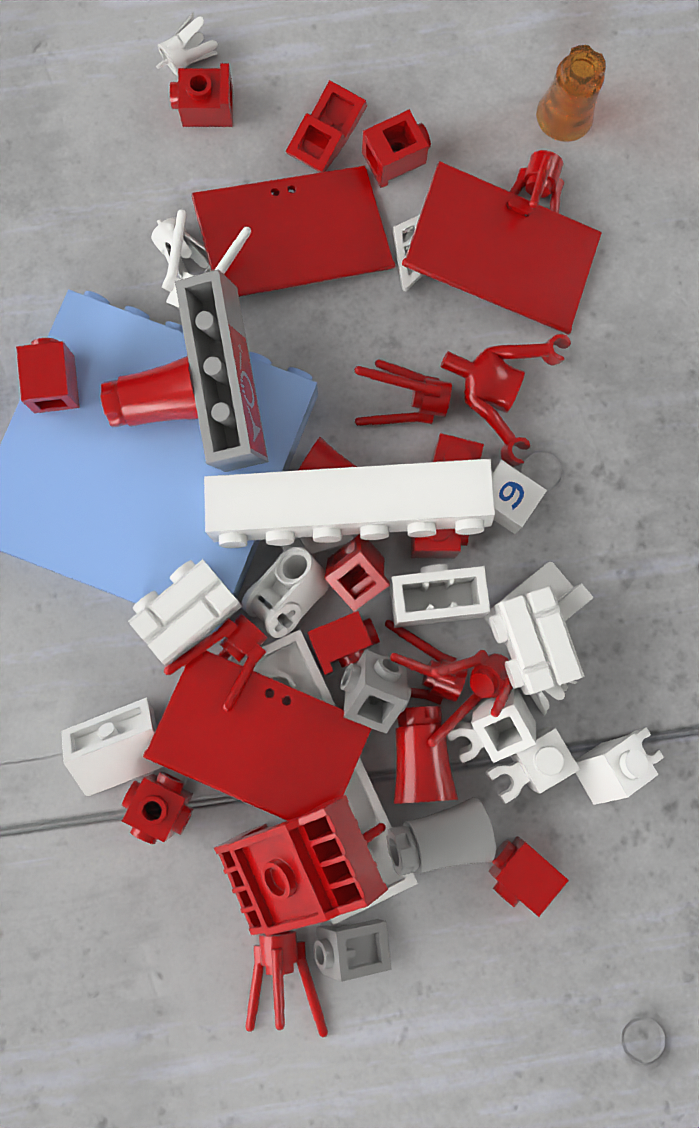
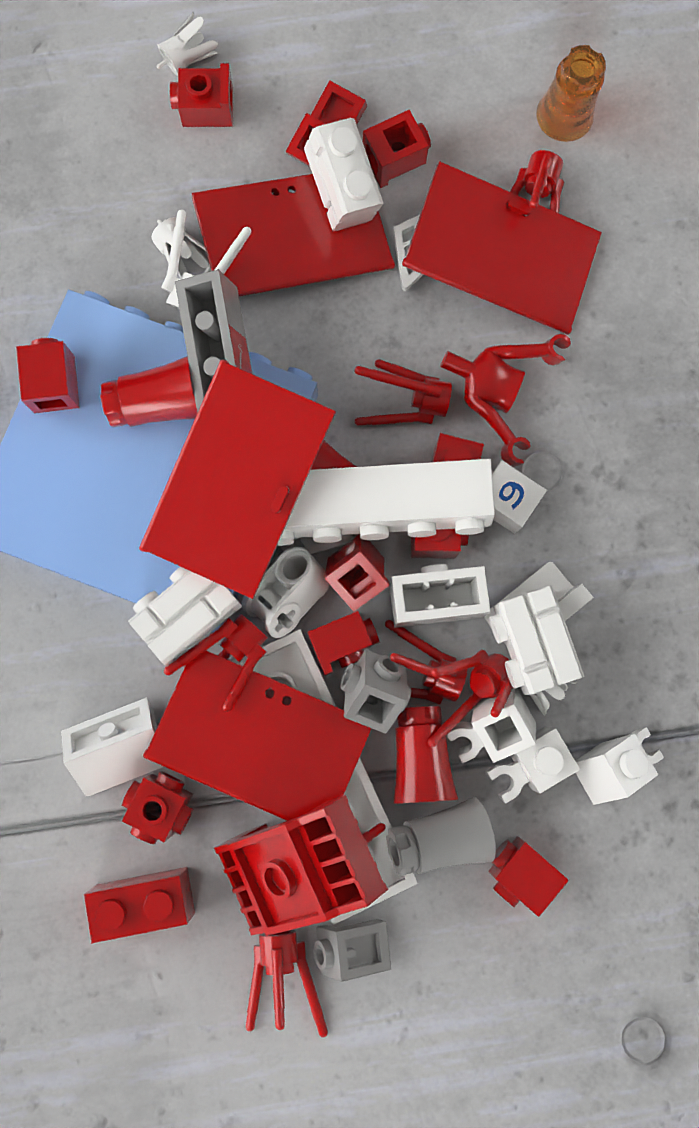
(139, 905): none -> red brick
(235, 479): none -> red container
(343, 174): none -> white brick

